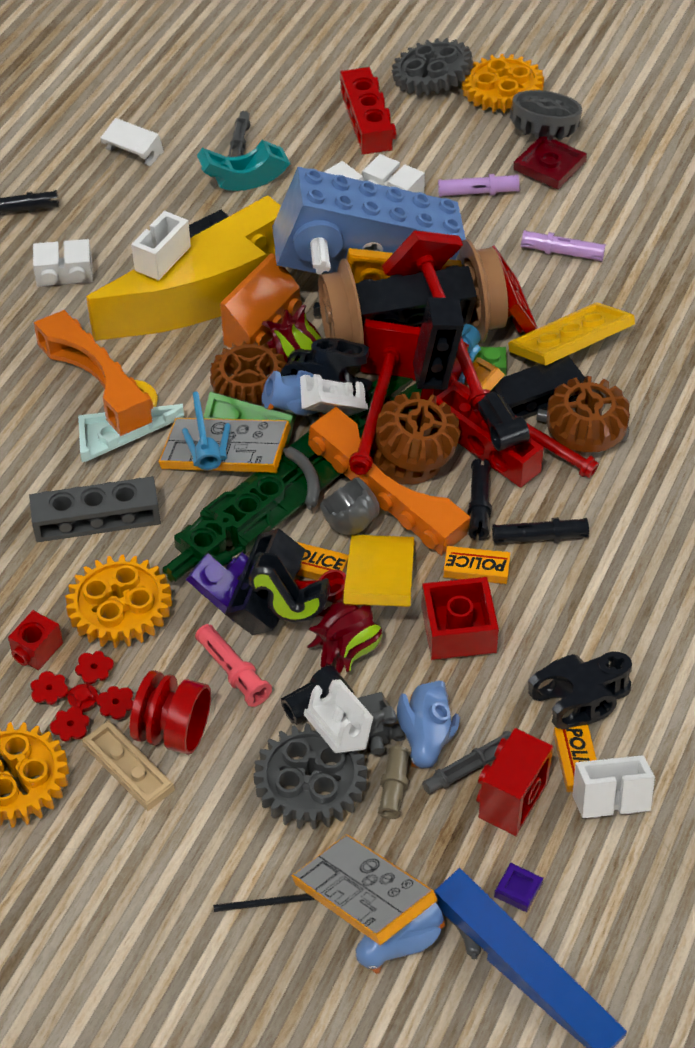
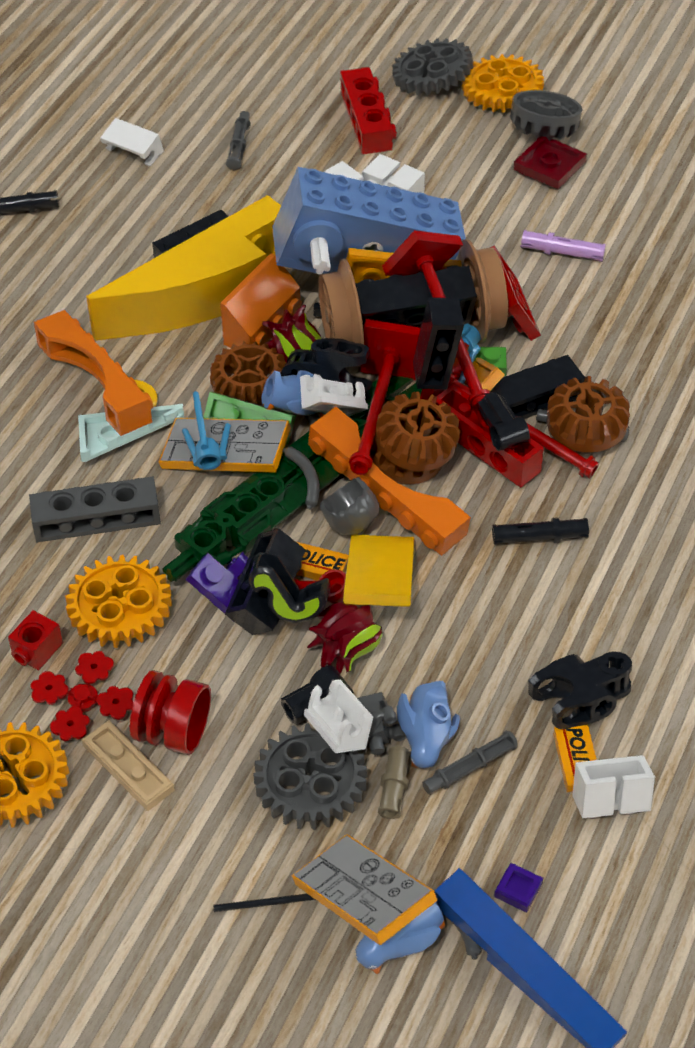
(72, 269): white piece -> none
(161, 246): white piece -> none
(240, 673): coral pin -> none
(246, 171): teal arch -> none
(459, 618): red brick -> none
(475, 563): light orange tile -> none
(479, 507): black pin -> none
(490, 184): lavender pin -> none
(514, 781): red brick -> none
(571, 333): yellow tile -> none

